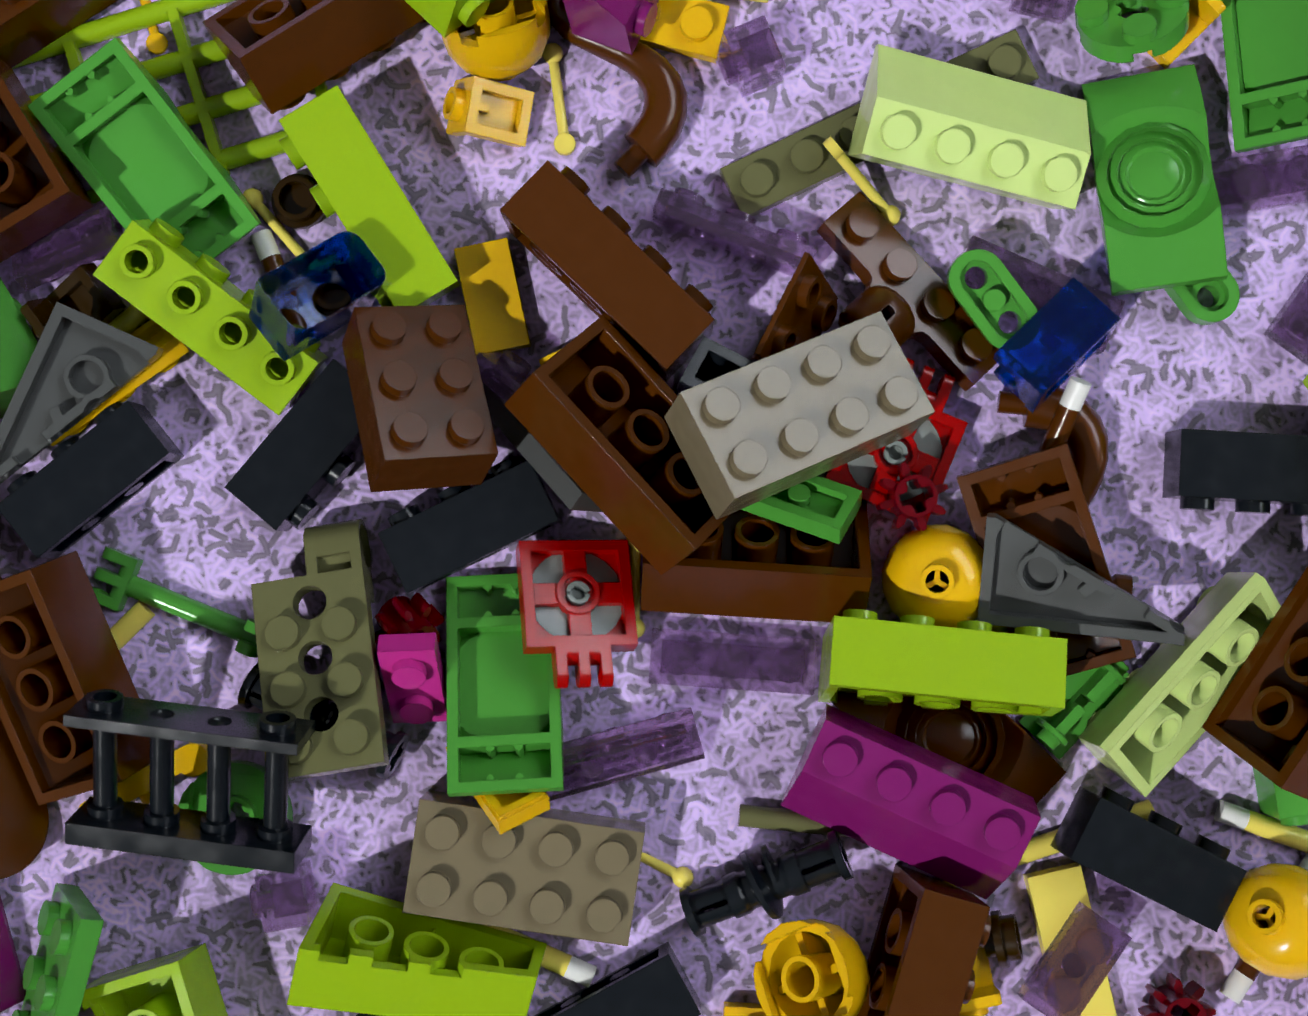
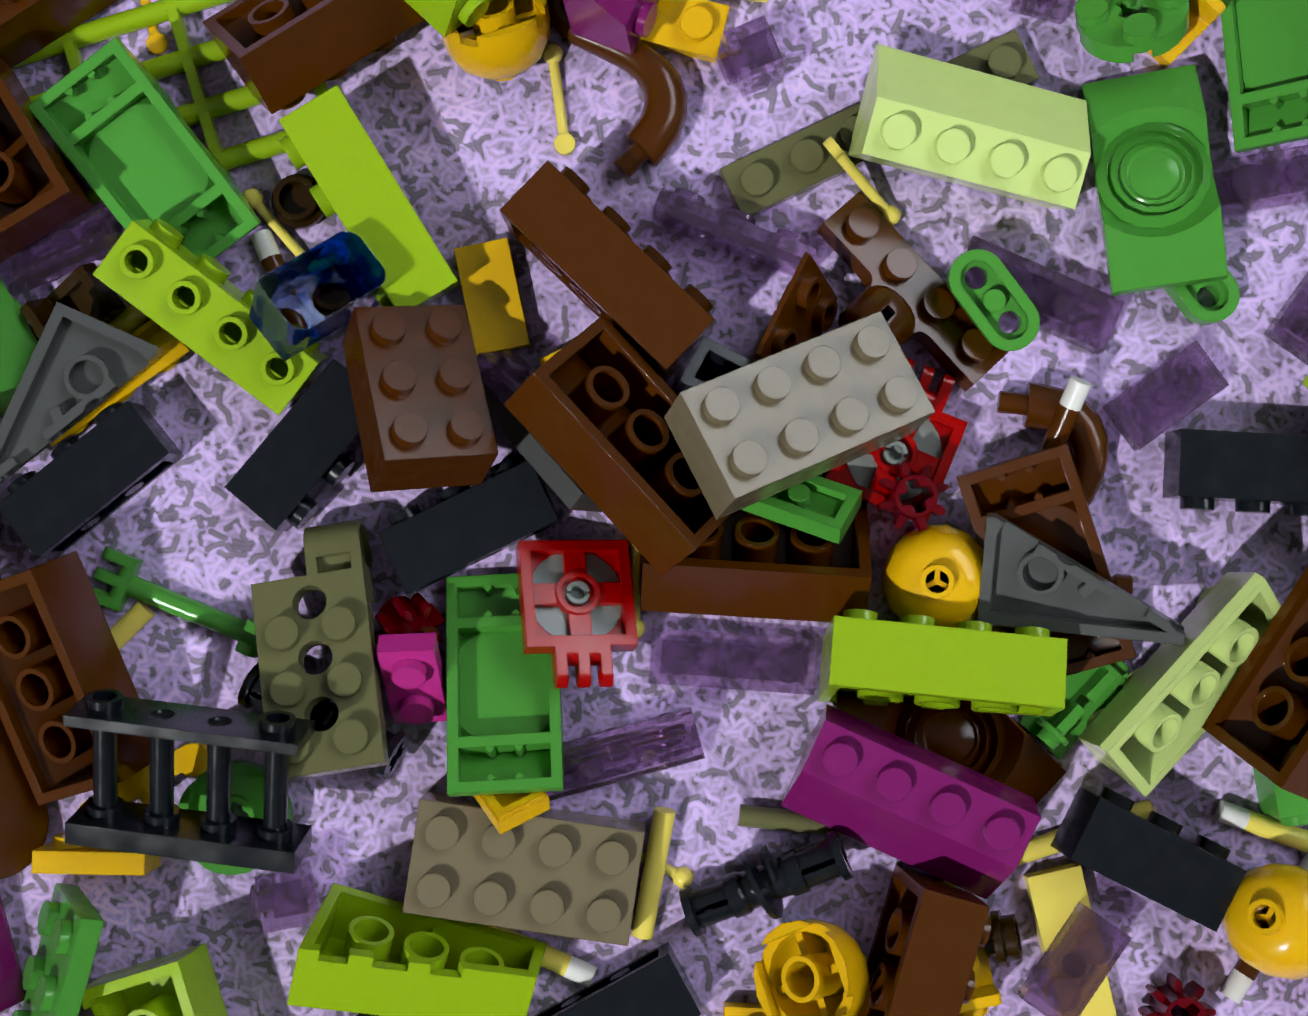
(73, 859): none -> yellow plate
(488, 111): yellow bracket -> none
(653, 873): none -> light yellow piece
(1054, 344): clear blue hinge -> none
(1165, 395): none -> clear purple plate

